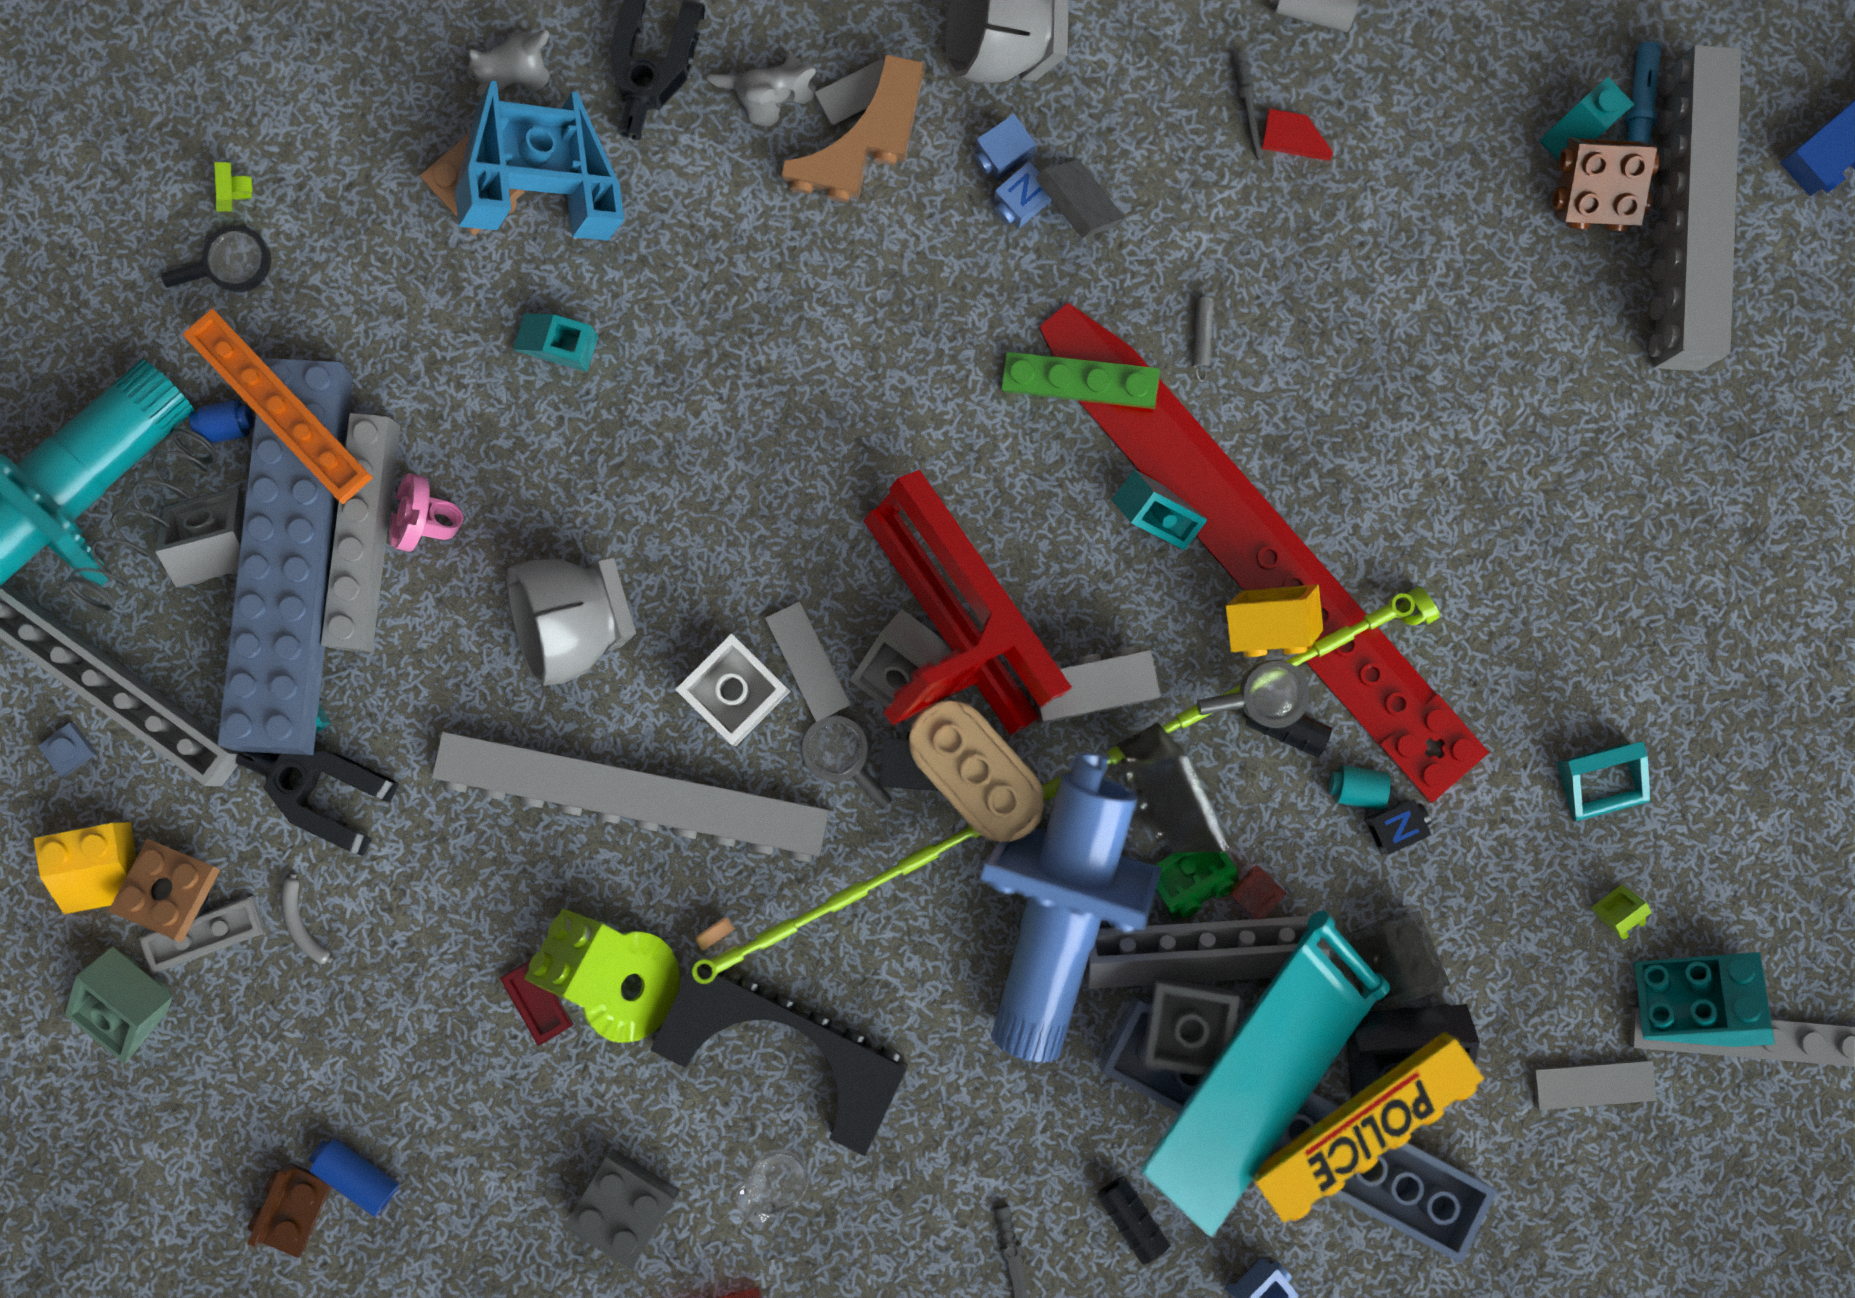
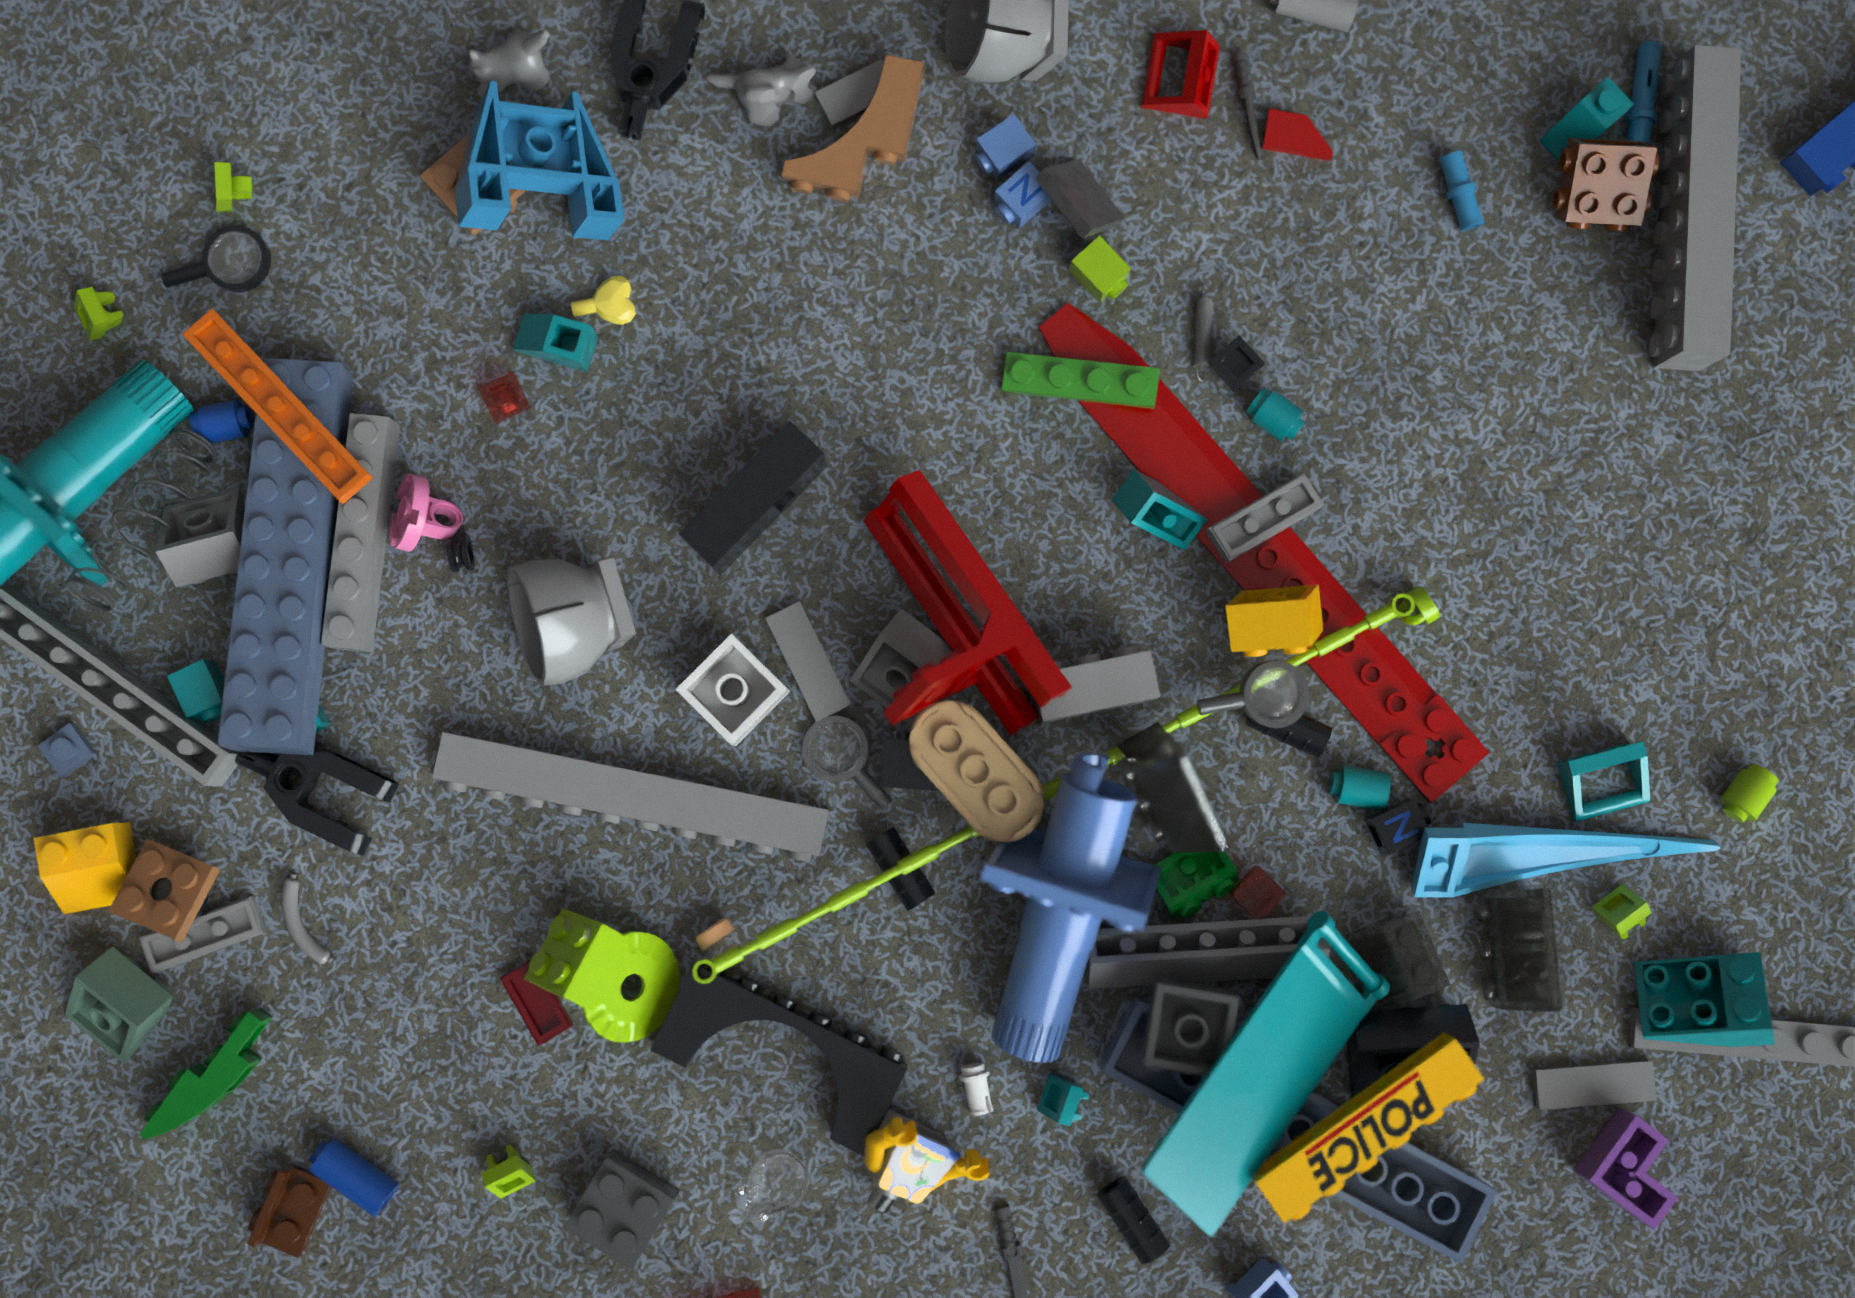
(92, 315): none -> lime tile
(199, 690): none -> teal brick
(201, 1088): none -> green slope
(460, 553): none -> black bush
(504, 397): none -> clear red tile
(508, 1175): none -> lime tile
(609, 302): none -> light yellow rock
(754, 498): none -> black brick
(910, 888): none -> black axle
(913, 1161): none -> torso
(976, 1088): none -> white pin
(1061, 1100): none -> teal tile
(1100, 270): none -> lime brick
(1198, 76): none -> red tile
(1236, 363): none -> black tile
(1264, 518): none -> light grey tile
(1276, 415): none -> teal brick
(1461, 191): none -> dark azure pin
(1489, 855): none -> medium azure plate
(1519, 948): none -> clear smoke slope
(1619, 1164): none -> medium lavender brick
(1749, 793): none -> lime brick

